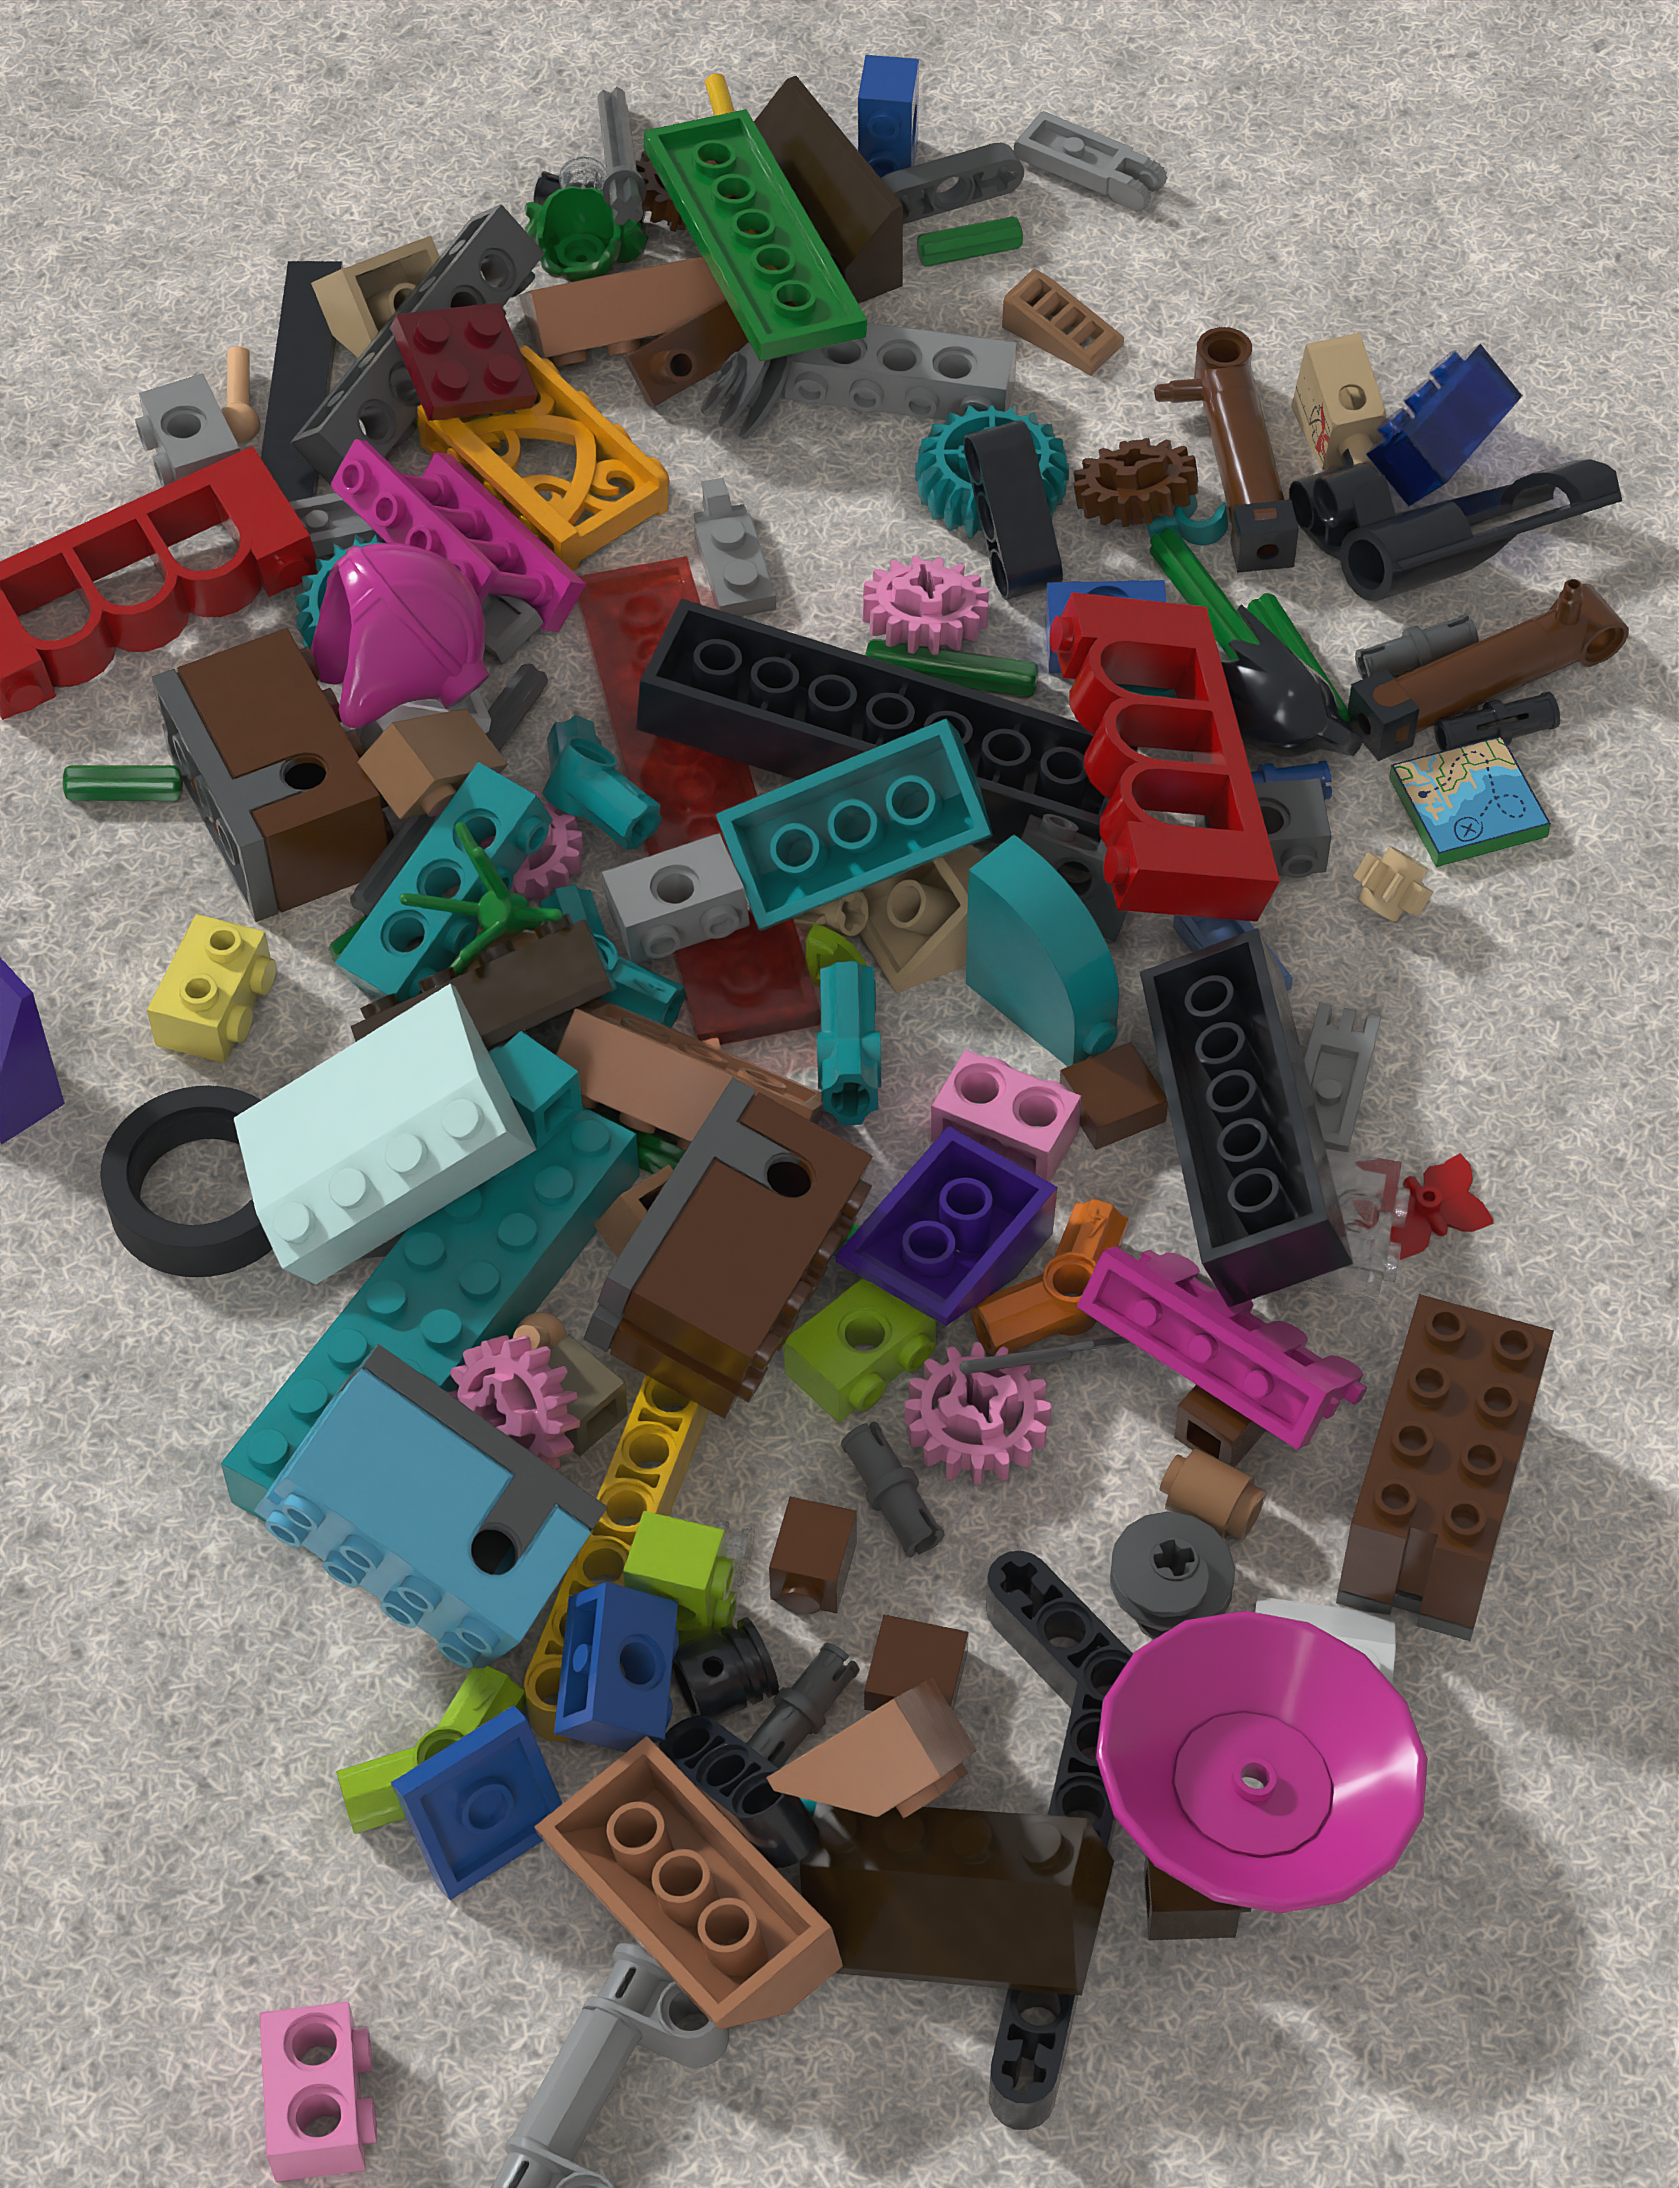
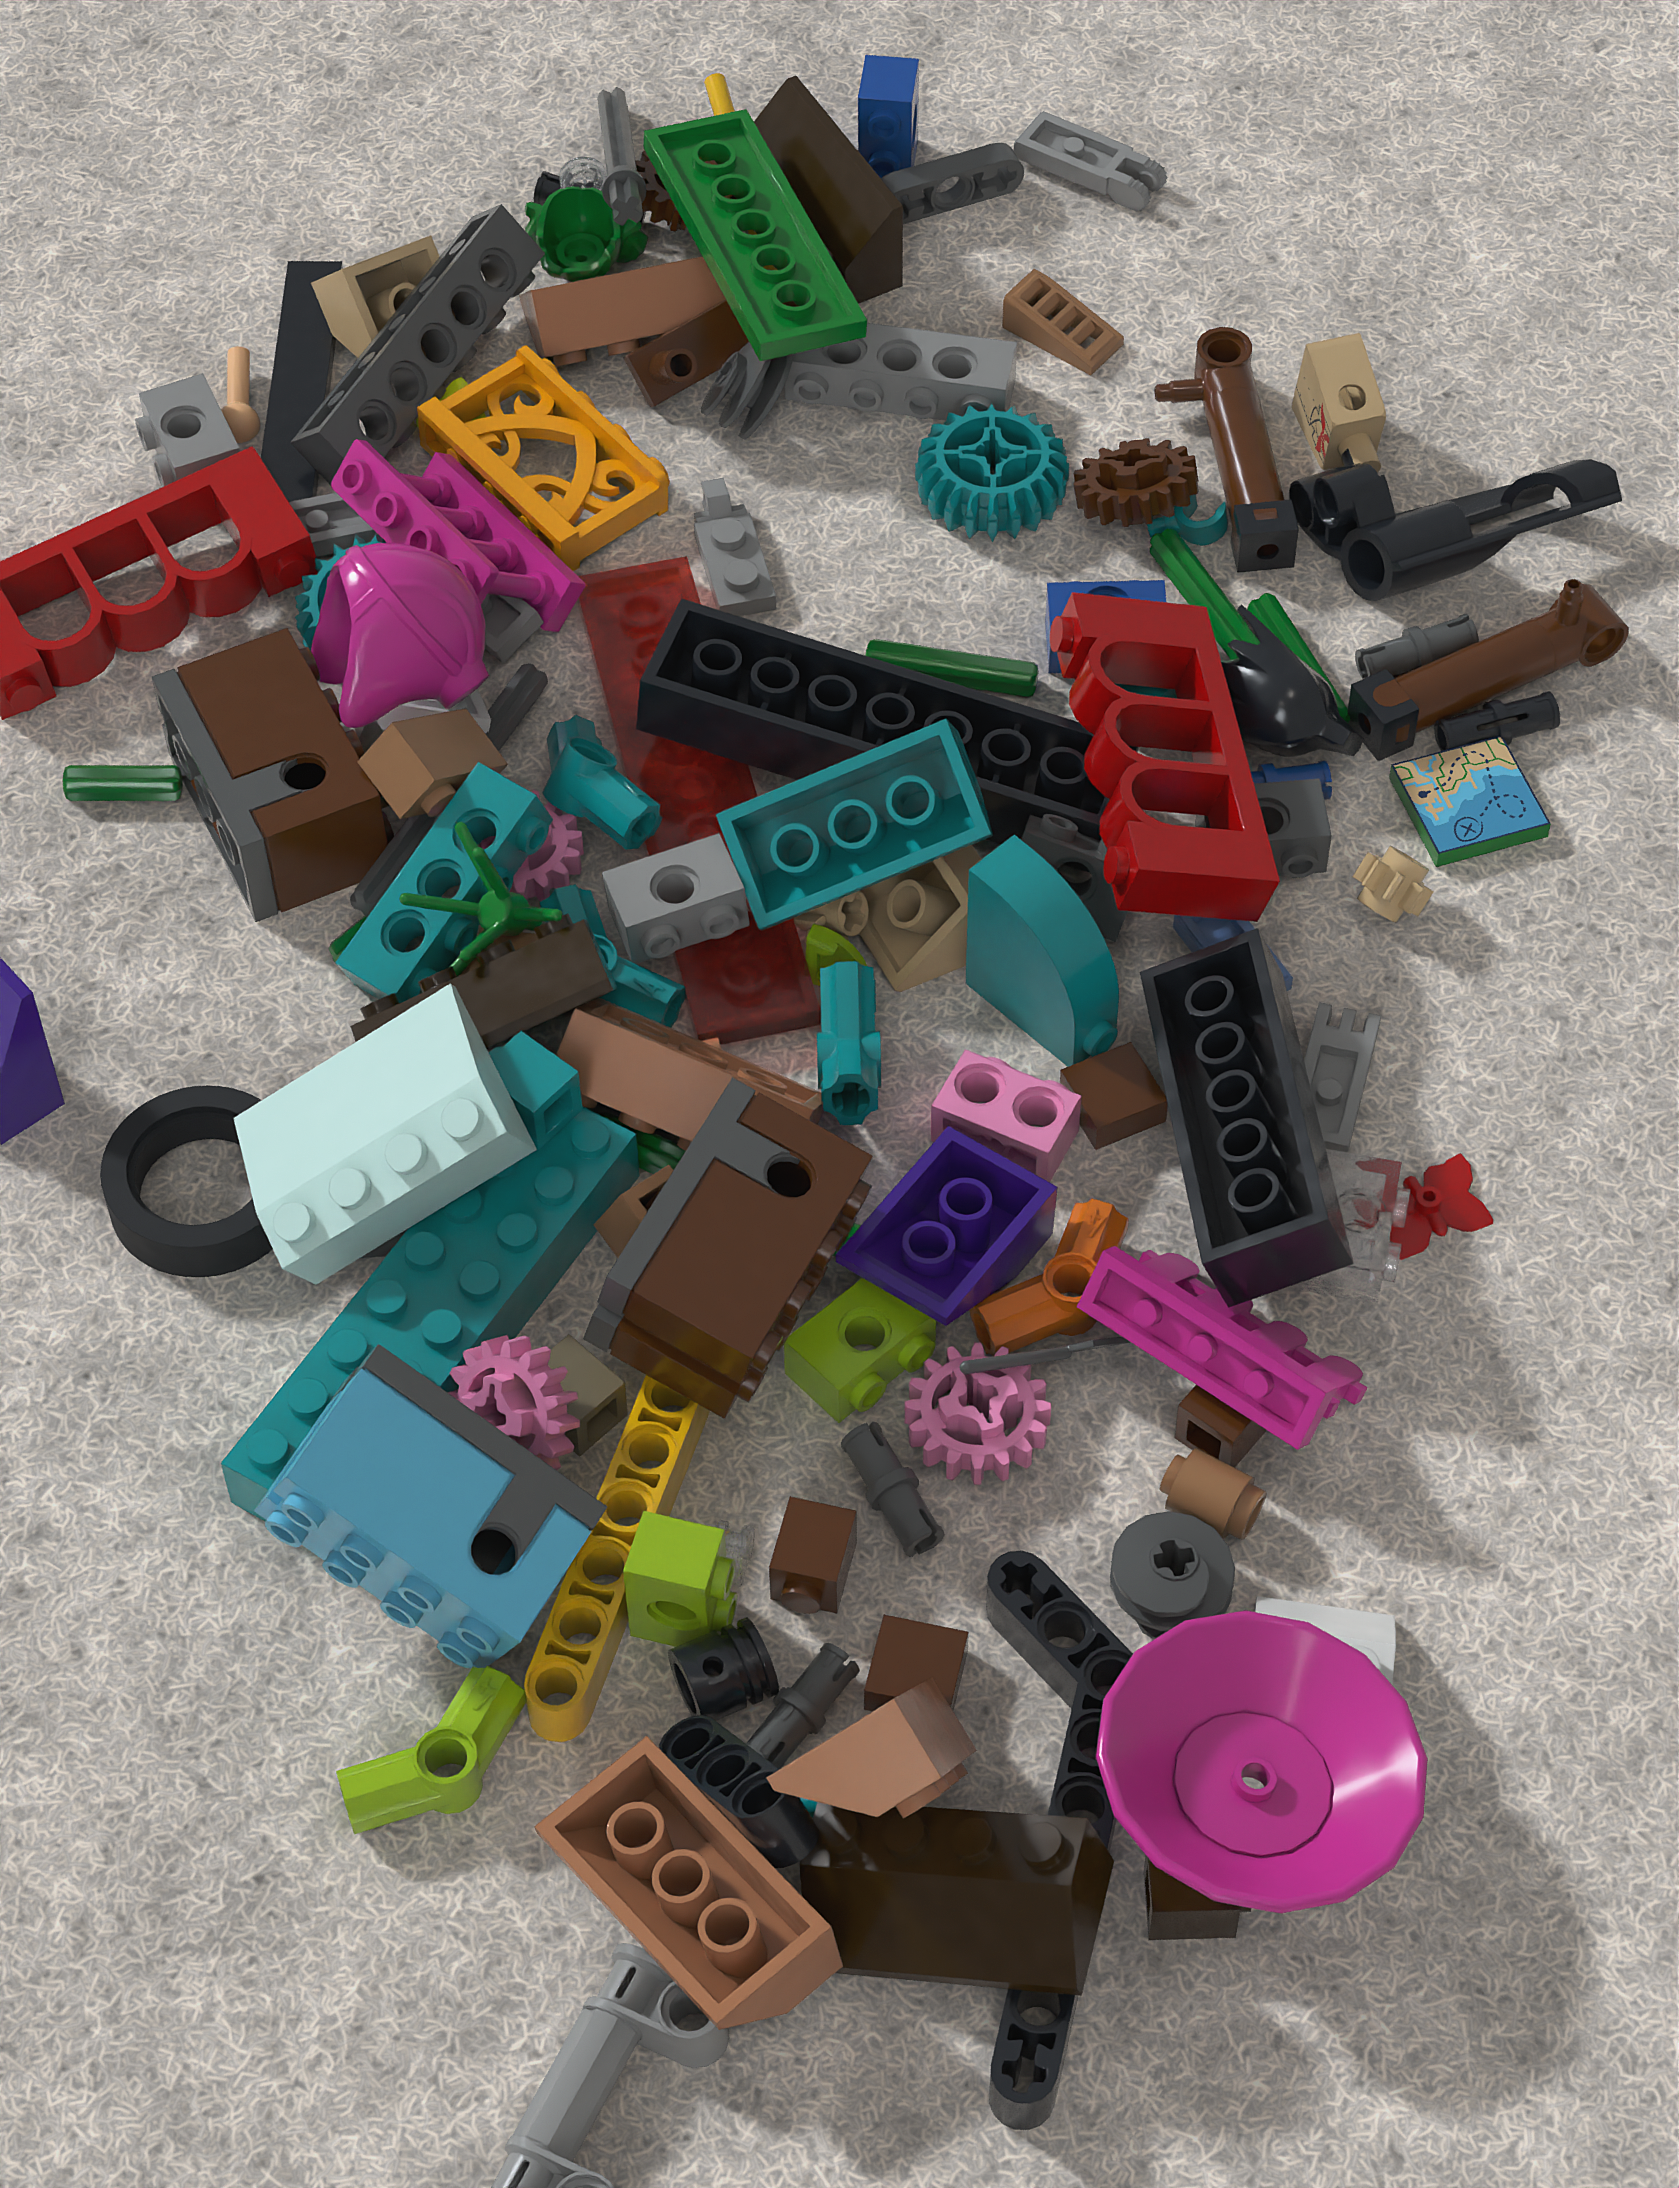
(211, 989): light yellow brick -> none
(303, 2092): bright pink brick -> none
(463, 361): dark red plate -> none
(478, 1801): blue plate -> none
(542, 1329): light nougat bar -> none
(594, 1697): blue brick -> none
(925, 605): bright pink gear -> none
(969, 241): green axle -> none
(1013, 509): black beam -> none
(1442, 423): clear blue brick -> none
(1443, 1466): reddish brown piece -> none

